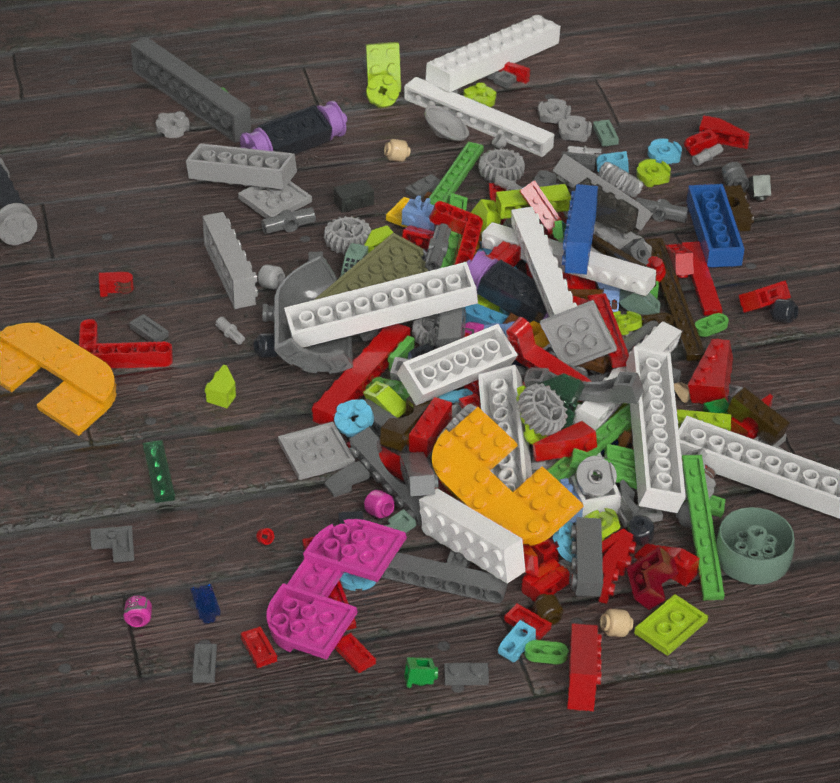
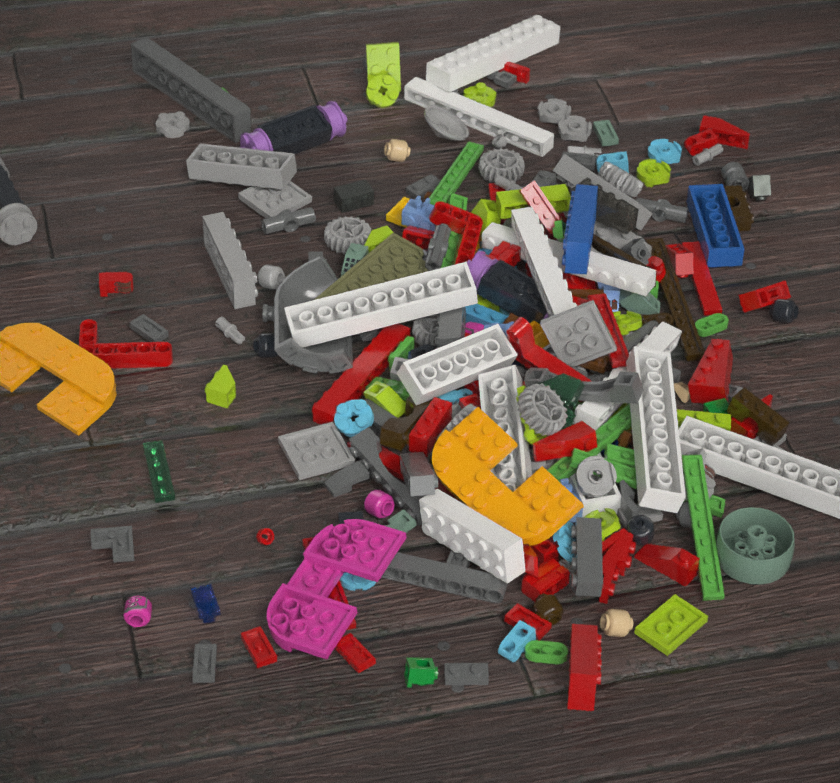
(648, 576): dark red brick -> none

